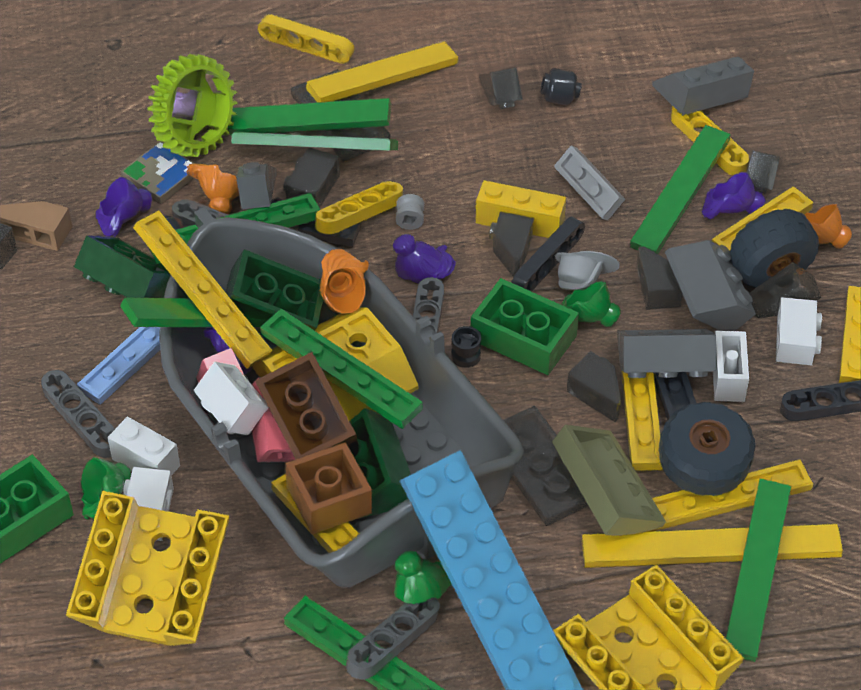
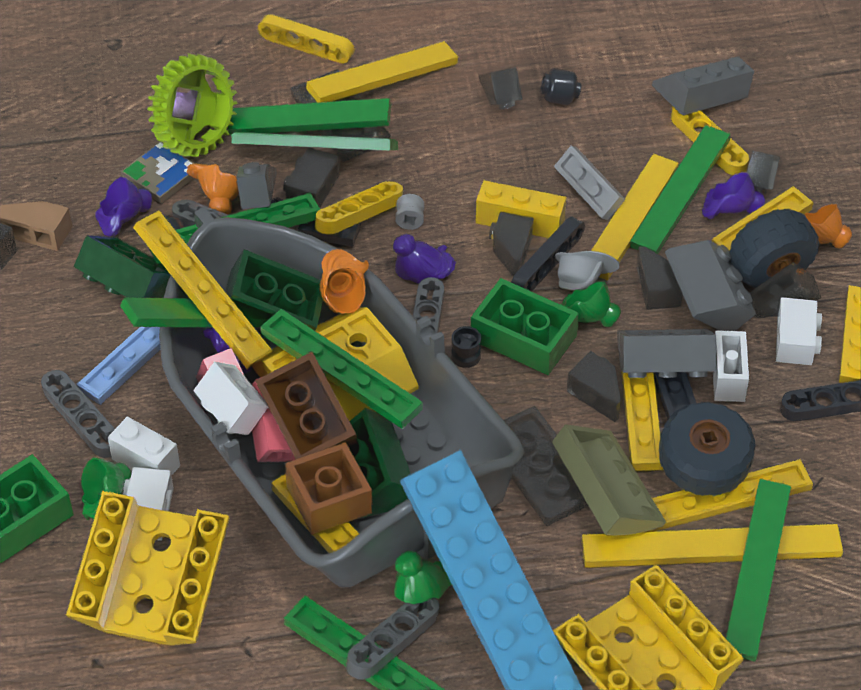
(637, 204): none -> yellow tile

